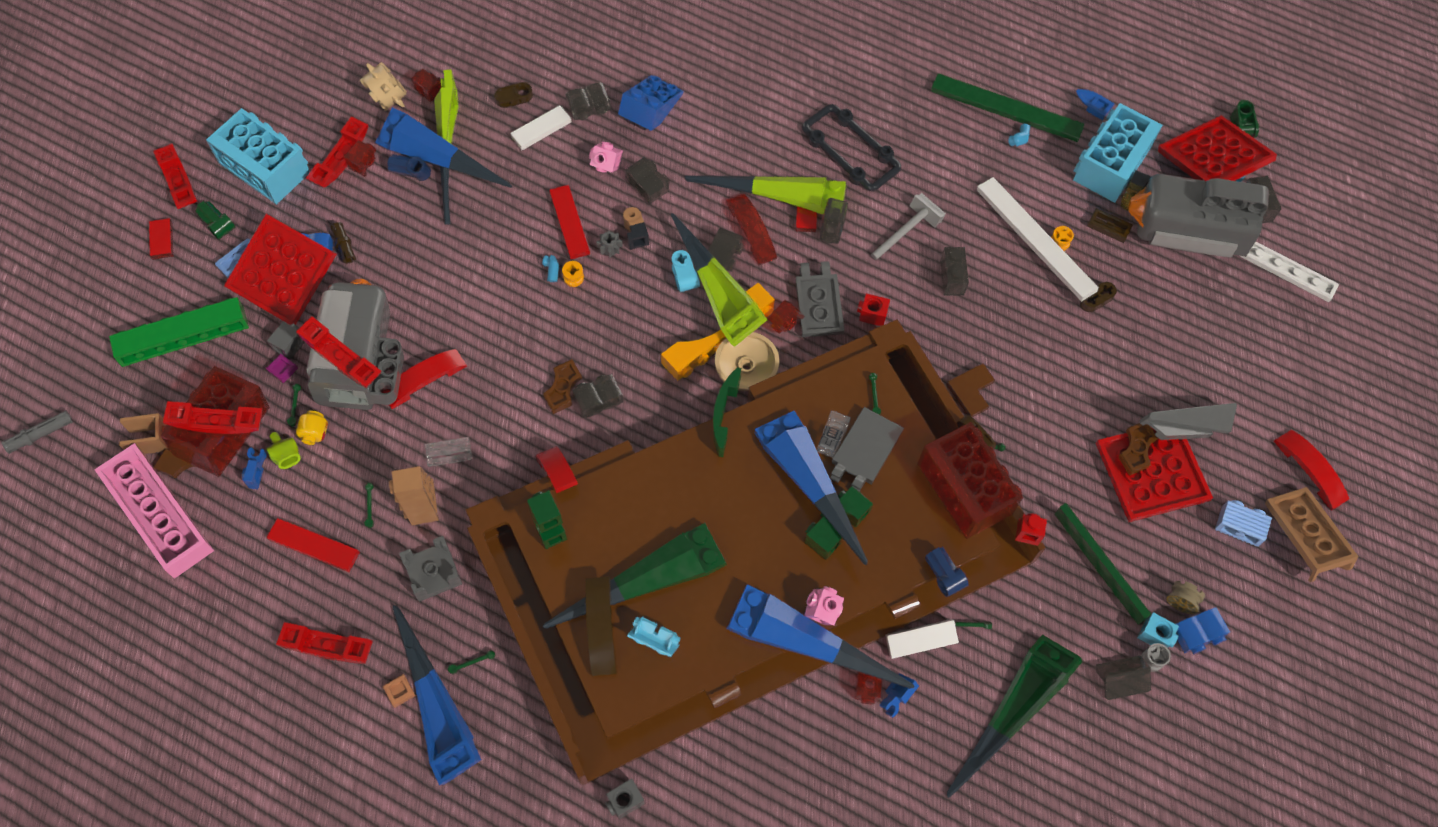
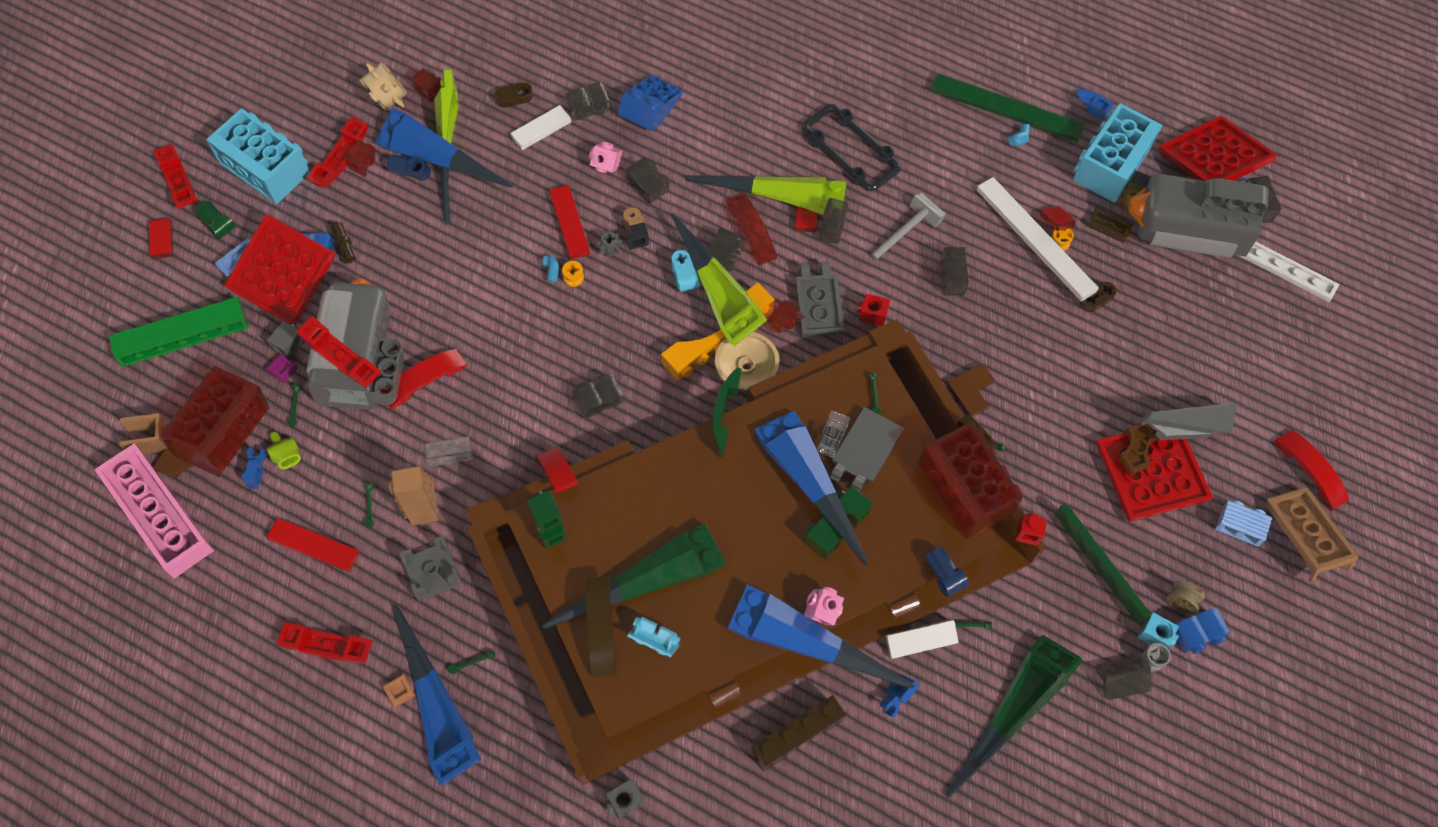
(28, 436): dark grey pin -> none
(212, 420): red slope -> none
(311, 427): yellow head -> none
(559, 394): reddish brown tile -> none
(797, 732): none -> dark brown arch
(866, 694): clear red brick -> none
(1057, 218): none -> tile
(1245, 118): dark green piece -> none

